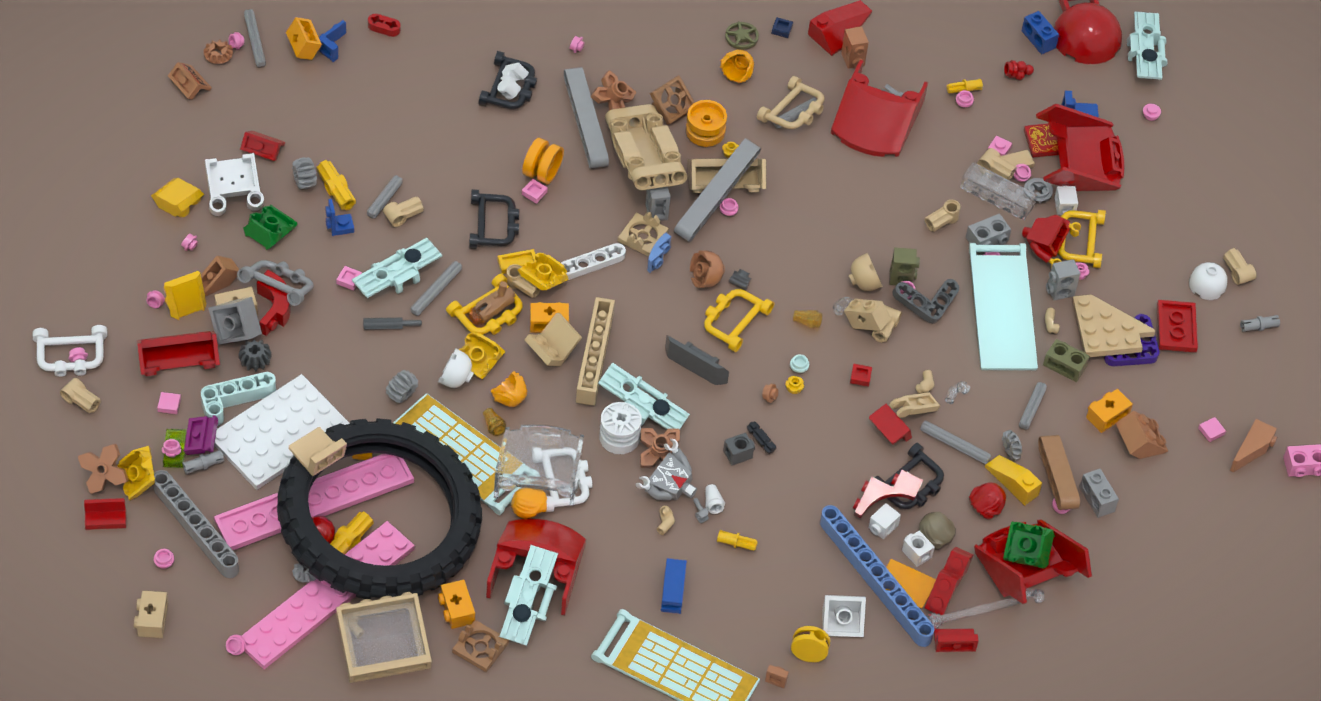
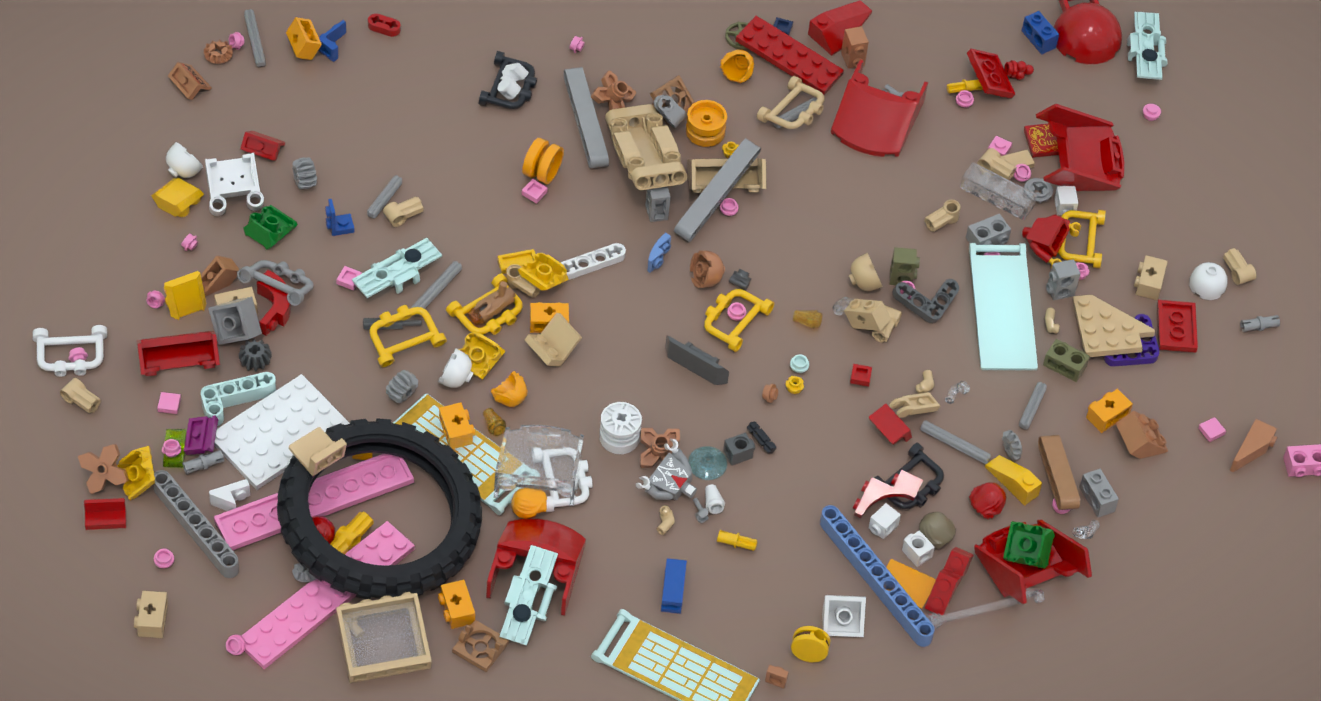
(181, 162): none -> white cylinder
(227, 495): none -> white slope
(336, 185): yellow piece -> none
(404, 313): none -> yellow bar
(456, 426): none -> light orange brick
(512, 228): black bar -> none
(595, 351): tan brick -> none
(638, 243): tan piece -> none
(660, 410): light aqua piece -> none
(671, 112): none -> light grey piece
(705, 468): none -> clear light blue dish
(736, 311): none -> bright pink plate
(789, 55): none -> red plate
(955, 640): red panel -> none
(990, 73): none -> red plate
(1070, 102): blue bracket -> none
(1086, 532): none -> clear arm
(1151, 277): none -> tan brick

